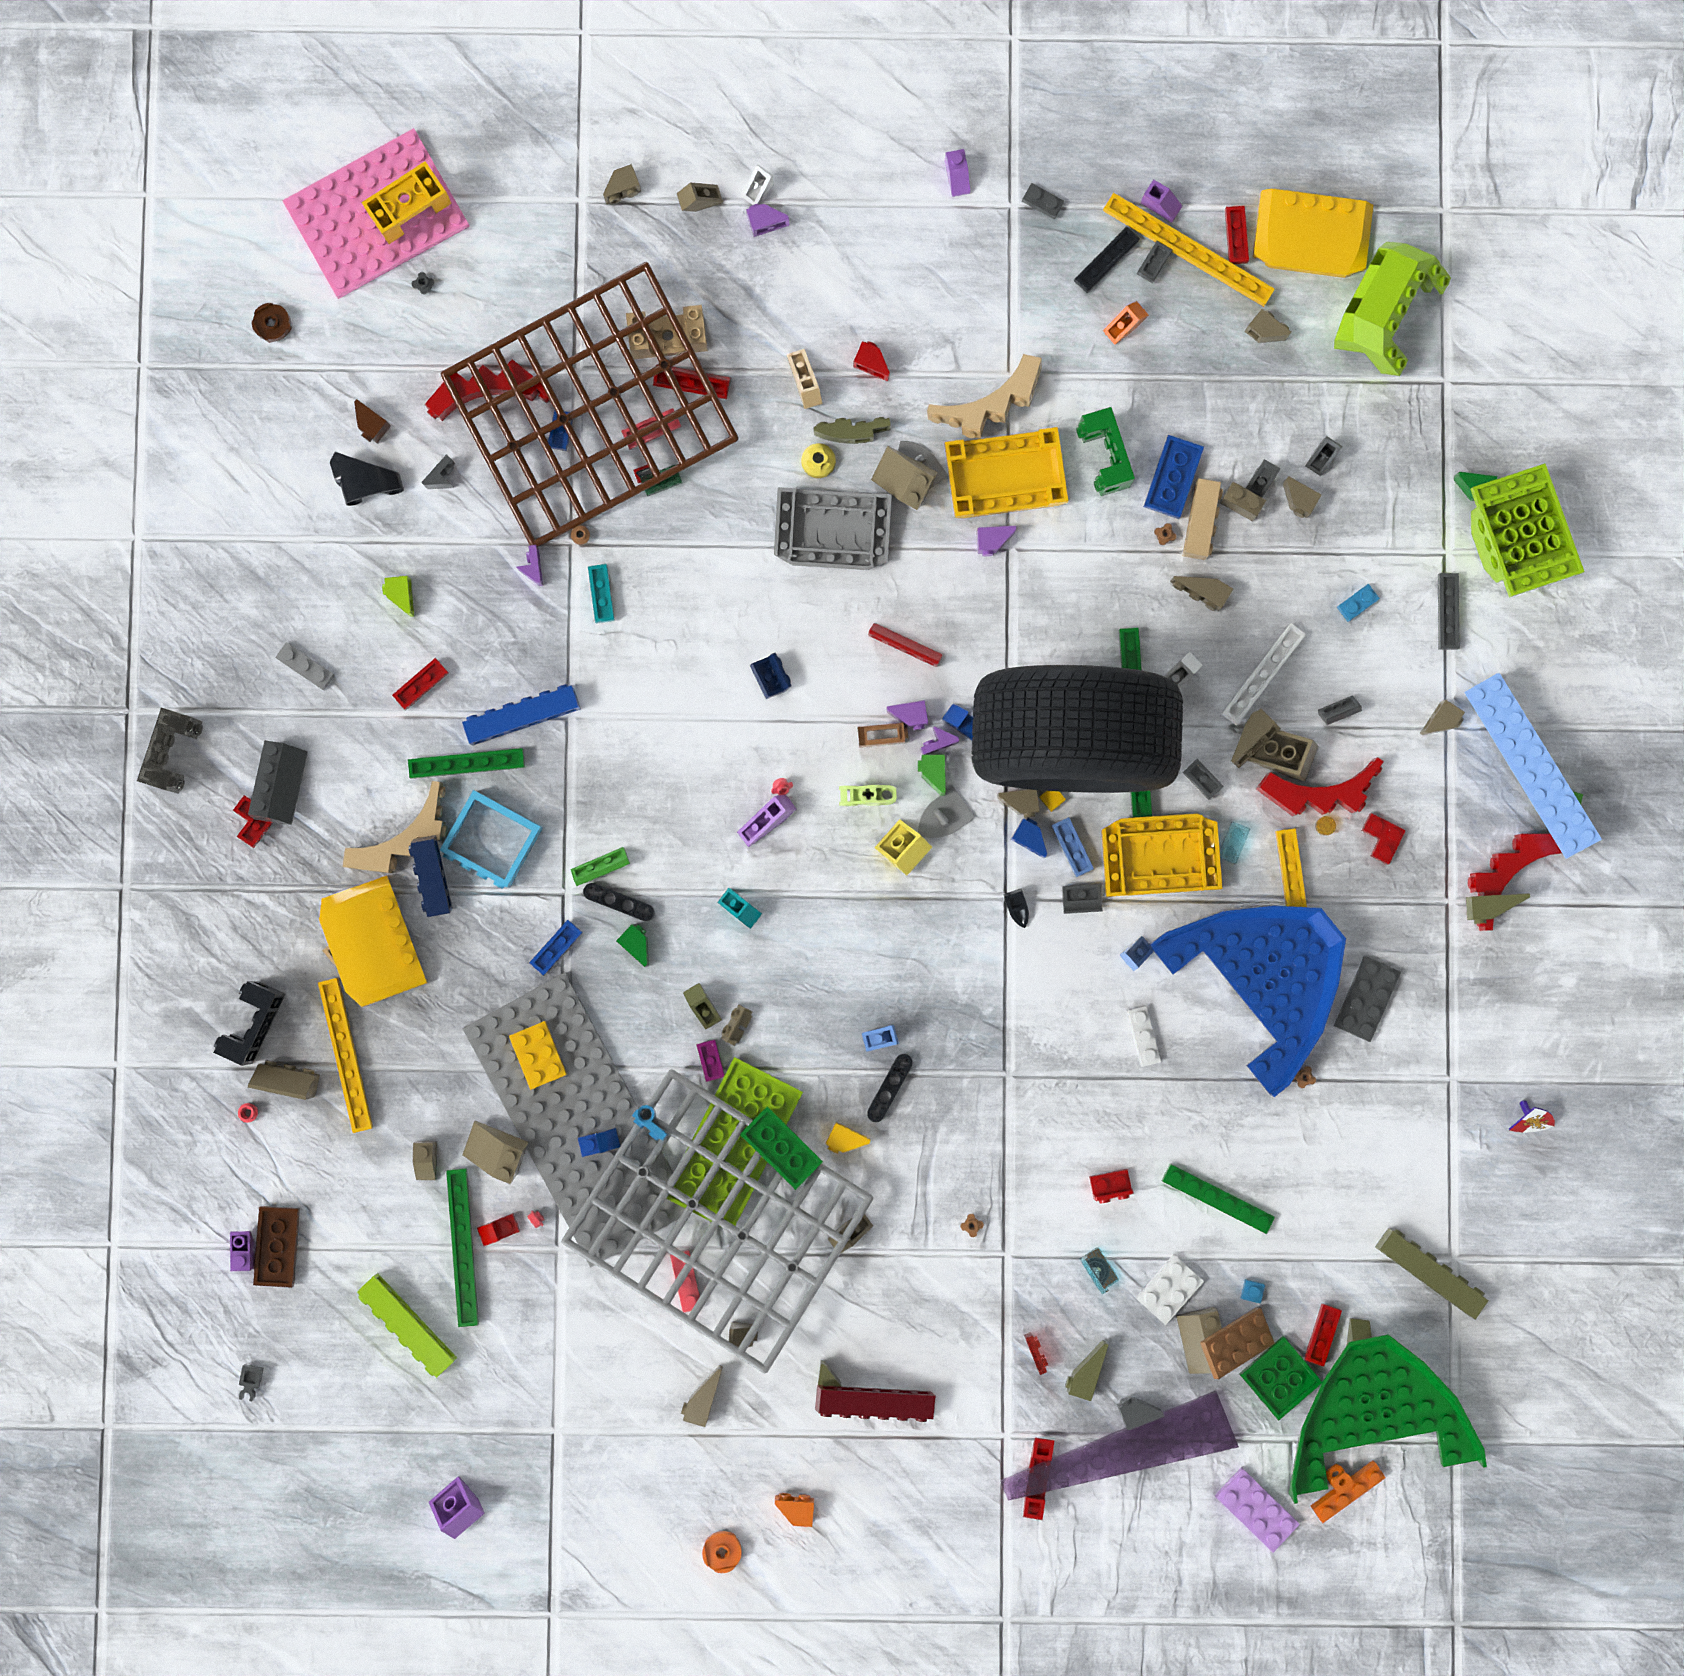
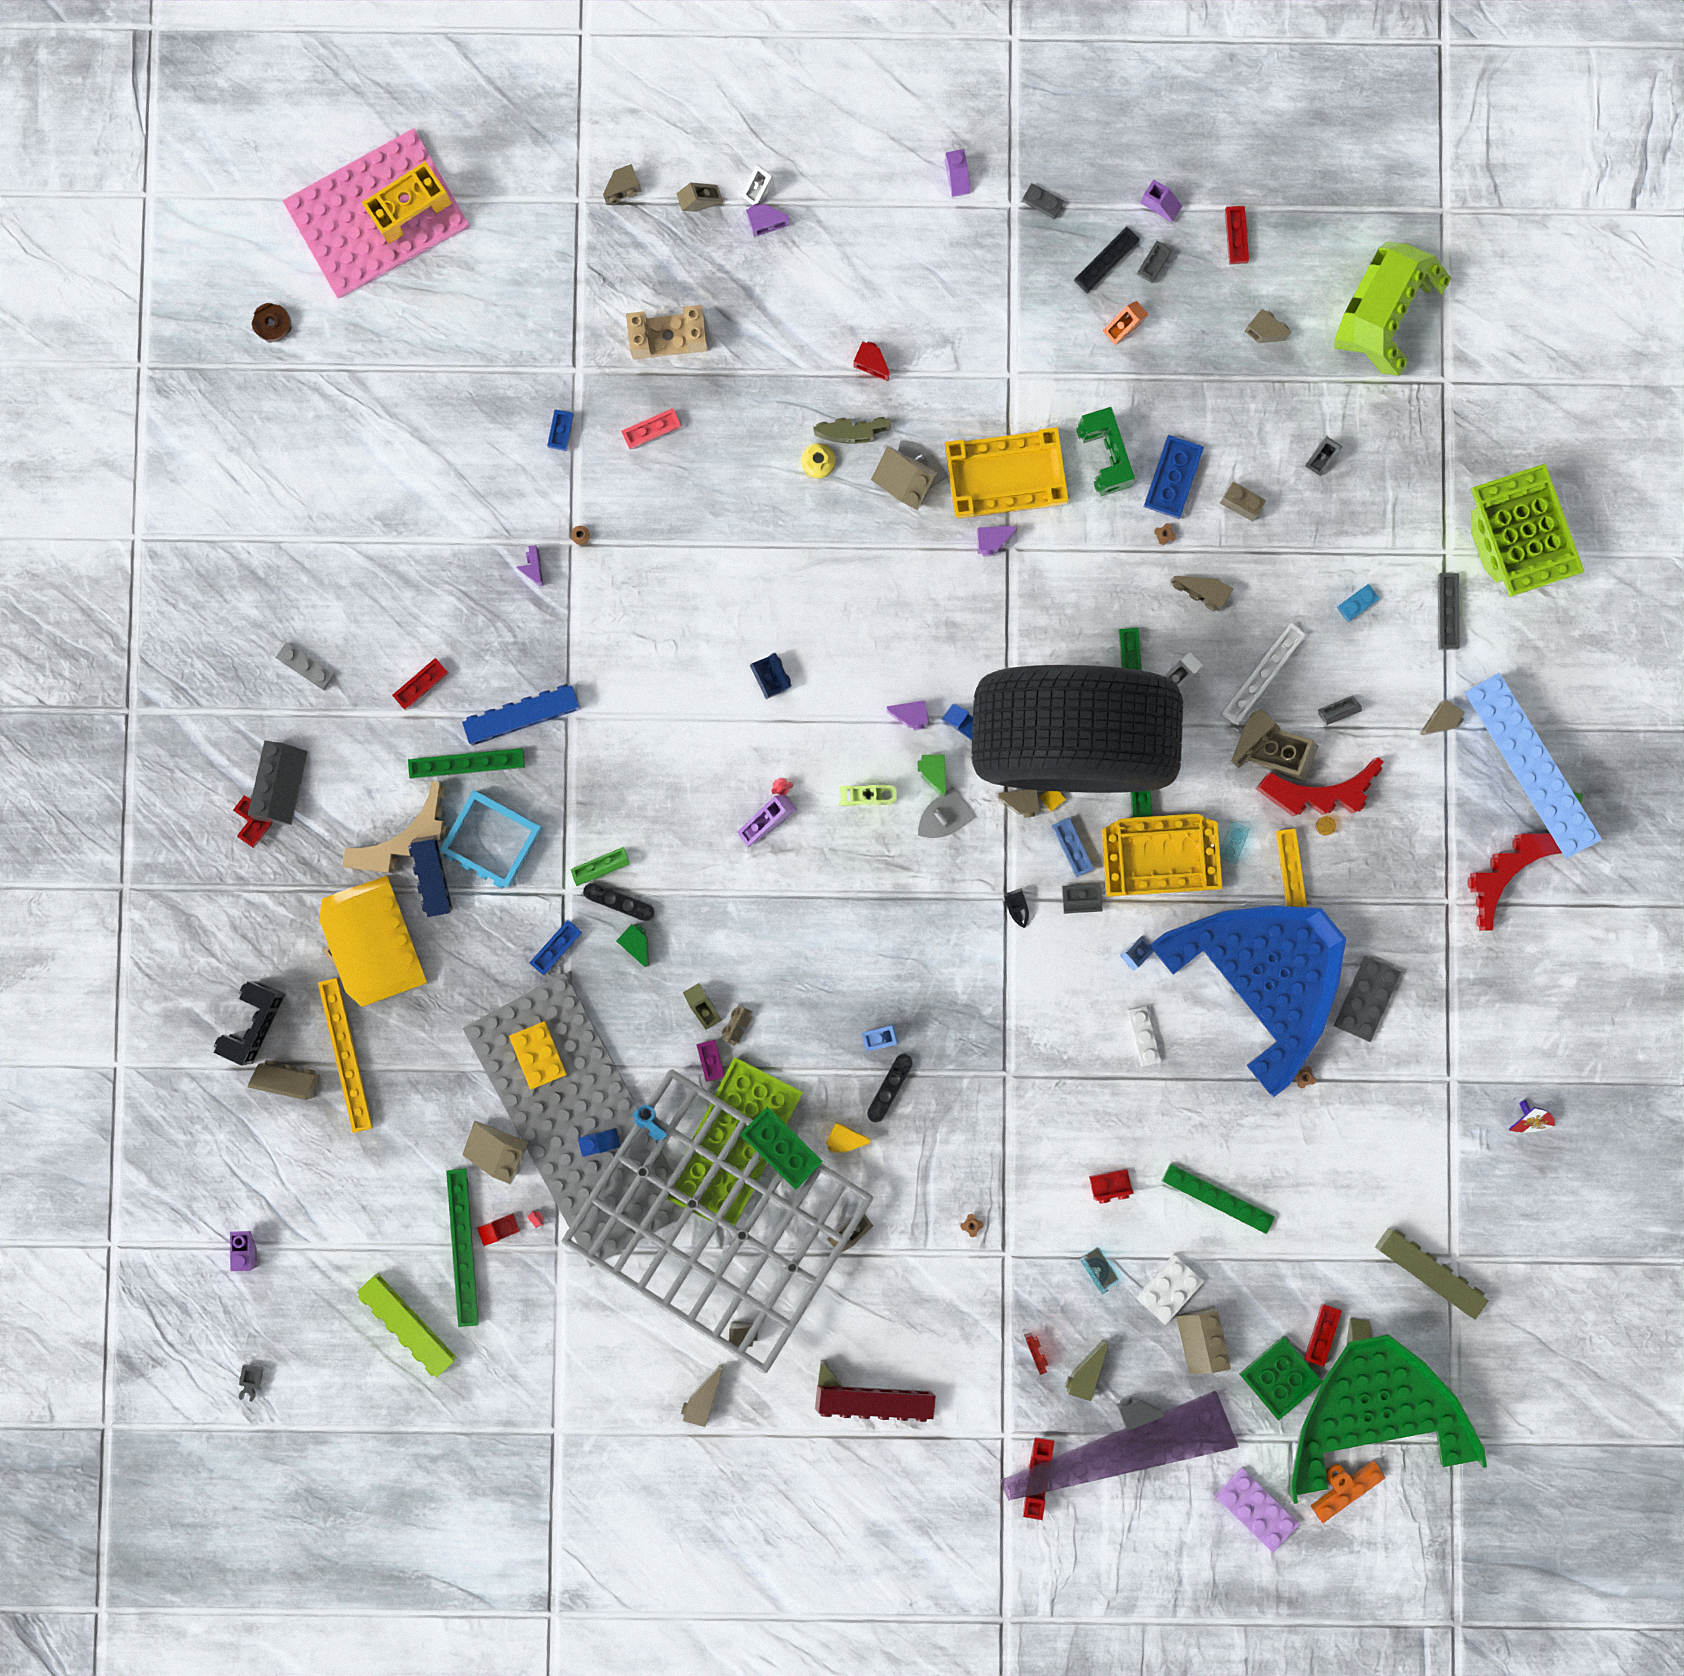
(157, 752): clear smoke plate -> none
(242, 1112): coral plate -> none
(276, 1246): reddish brown plate -> none
(363, 478): black panel -> none
(370, 423): reddish brown slope -> none
(400, 593): lime slope -> none
(424, 289): dark grey plate -> none
(425, 1159): dark tan slope -> none
(436, 479): dark grey slope -> none
(442, 403): red arch -> none
(456, 1508): medium lavender slope -> none
(589, 406): reddish brown bar -> none
(601, 593): teal plate -> none
(641, 471): sticker -> none
(665, 484): clear green plate -> none
(689, 1289): coral plate -> none
(690, 382): red slope -> none
(732, 1556): orange plate -> none
(739, 908): teal slope -> none
(796, 1509): orange slope -> none
(804, 379): tan slope -> none
(832, 528): light grey slope -> none
(882, 735): medium nougat window -> none
(903, 847): light yellow slope -> none
(905, 644): red slope -> none
(943, 738): medium lavender slope -> none
(973, 416): tan arch -> none
(1030, 837): blue slope -> none
(1189, 249): yellow plate -> none
(1202, 518): tan brick -> none
(1203, 779): dark grey plate -> none
(1237, 1343): medium nougat plate -> none
(1252, 1291): dark azure plate -> none
(1263, 478): dark grey slope -> none
(1300, 497): dark tan slope -> none
(1312, 233): yellow slope -> none
(1388, 837): red plate -> none
(1469, 480): green slope -> none
(1488, 907): olive slope -> none

